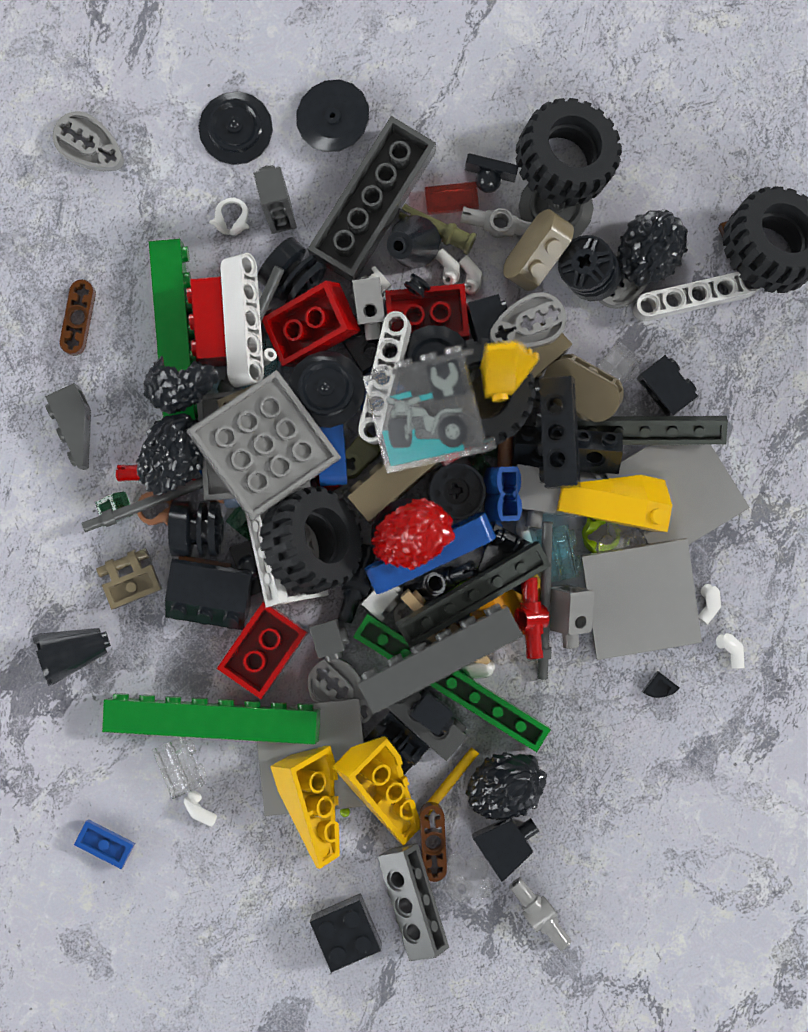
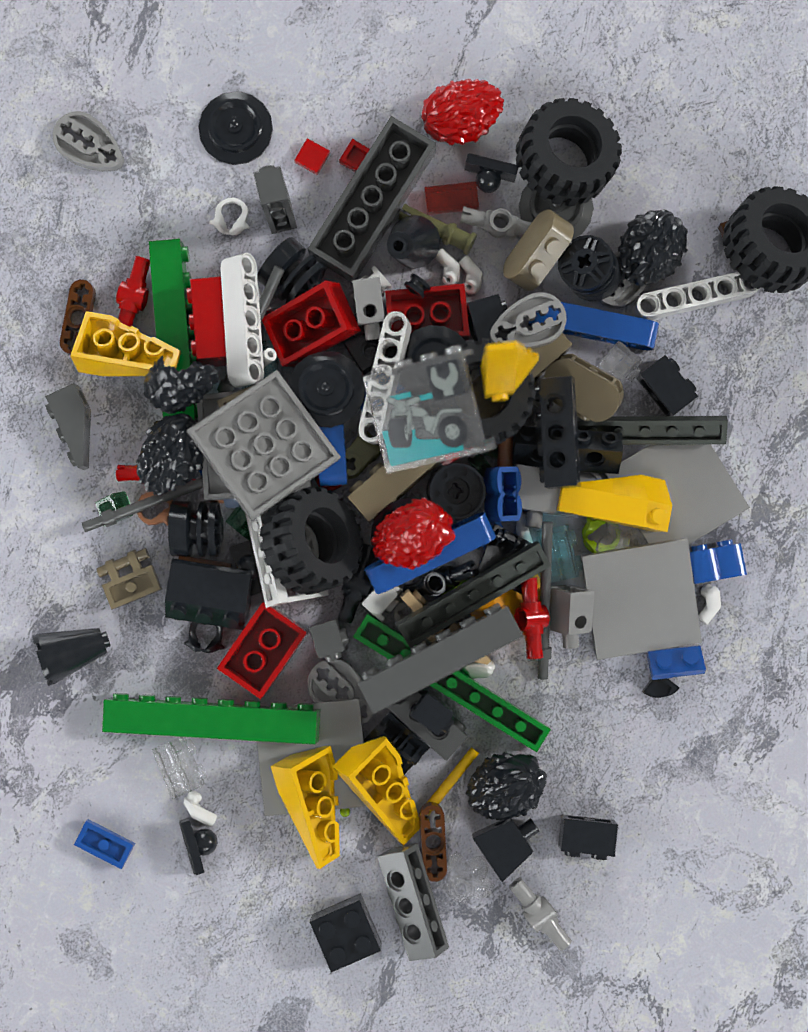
(114, 349): none -> yellow wedge
(133, 293): none -> red pin
(194, 645): none -> black piece
(197, 844): none -> black tile
(312, 156): none -> red tile
(332, 115): black piece -> none
(353, 155): none -> red tile
(462, 111): none -> red hair
(587, 836): none -> black brick
(606, 326): none -> blue beam
(676, 662): none -> blue plate
(718, 562): none -> blue brick
(734, 647): white arm -> none

